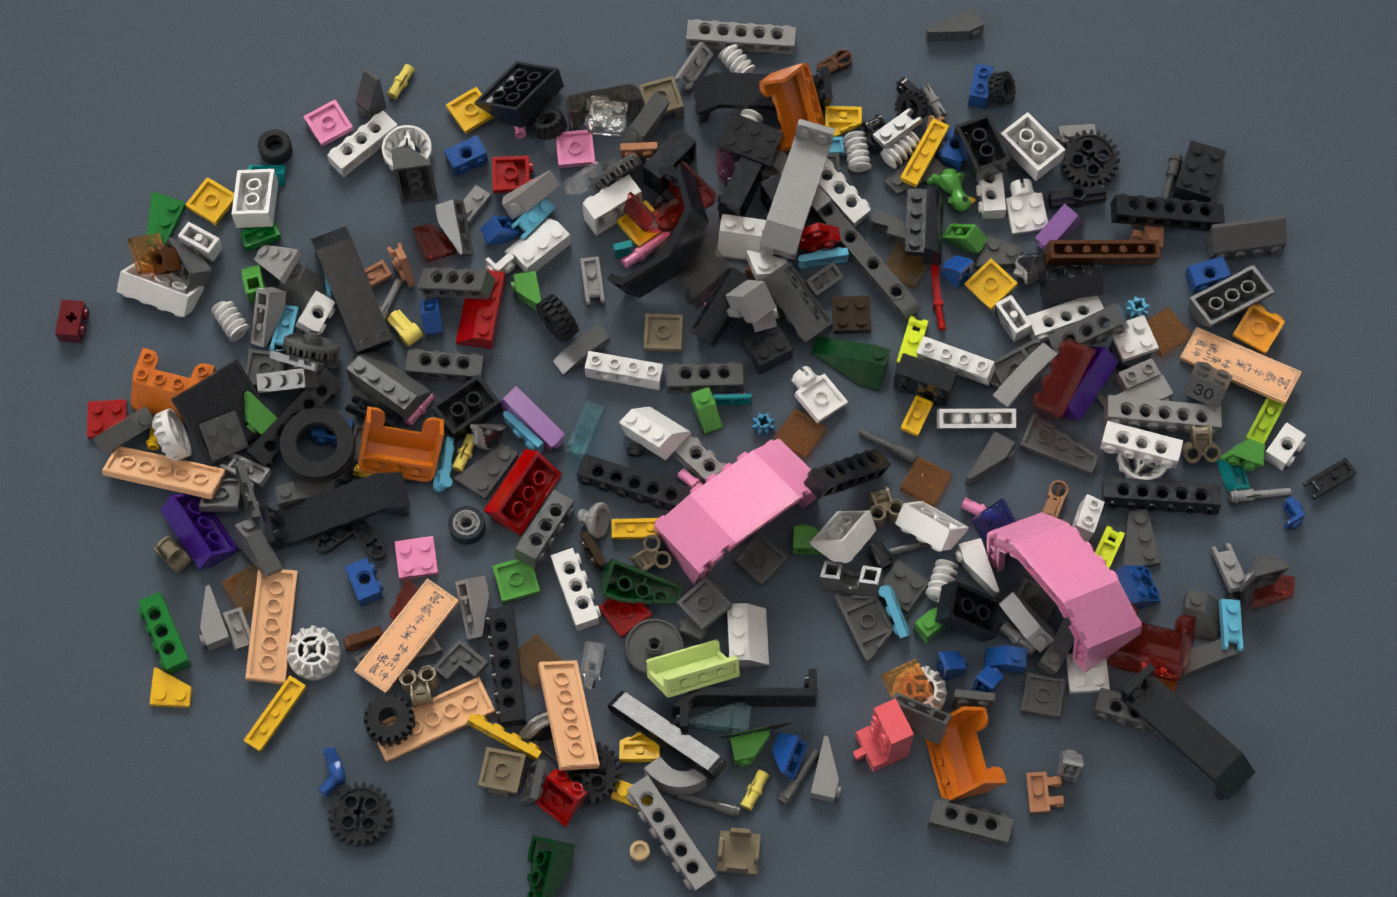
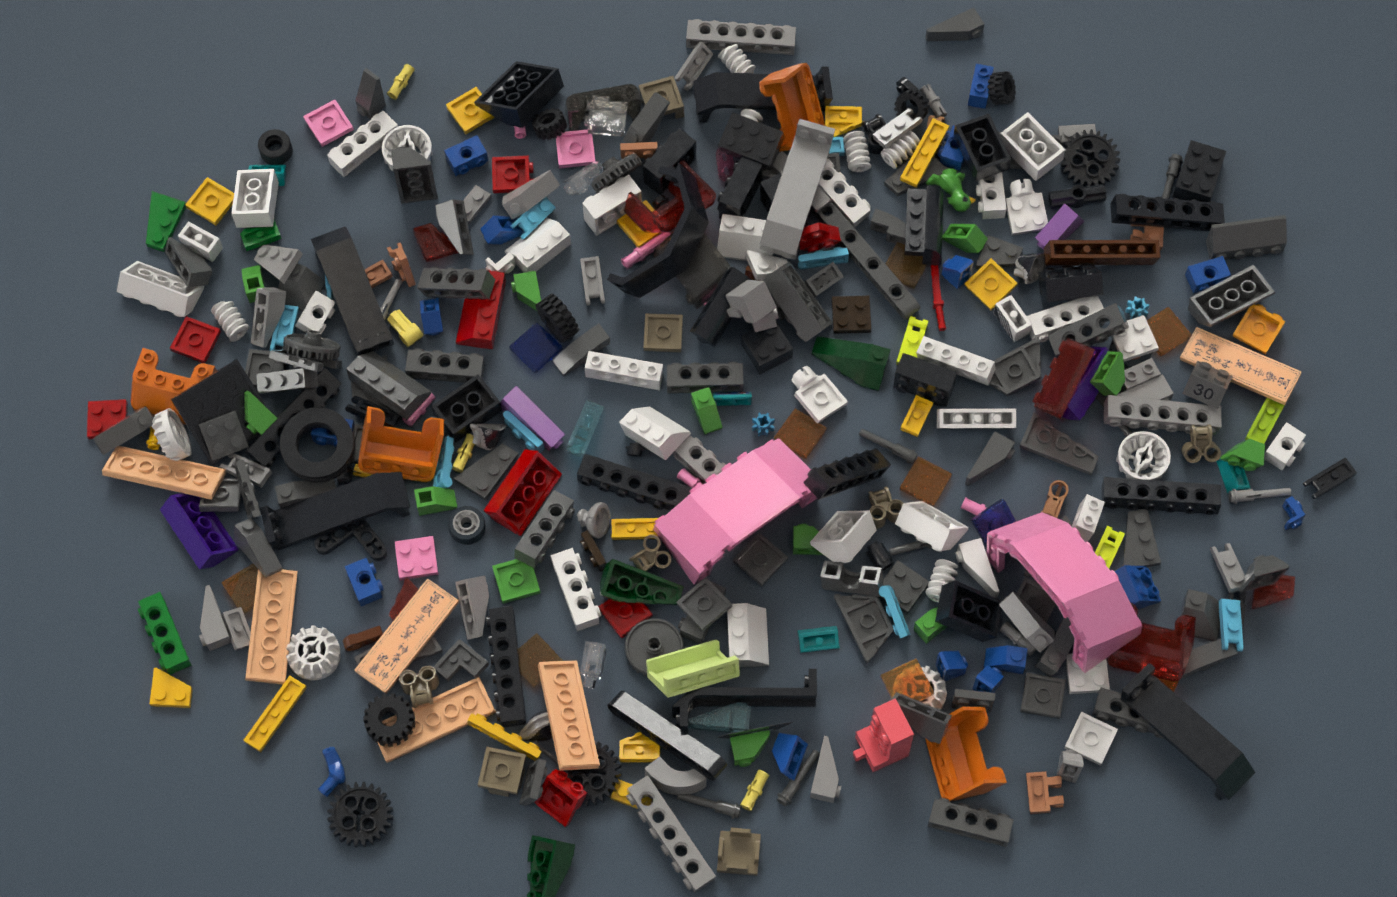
(71, 321): dark red brick -> none
(141, 248): clear orange tile -> none
(165, 260): reddish brown brick -> none
(172, 554): dark tan piece -> none
(195, 339): none -> red plate
(435, 500): none -> bright green slope
(535, 347): none -> clear blue tile
(622, 249): teal tile -> none
(639, 851): tan tile -> none
(818, 639): none -> teal slope
(833, 61): reddish brown piece -> none
(1025, 375): light grey slope -> none
(1091, 738): none -> white plate
(1110, 374): none -> bright green slope
(1150, 440): white brick -> none

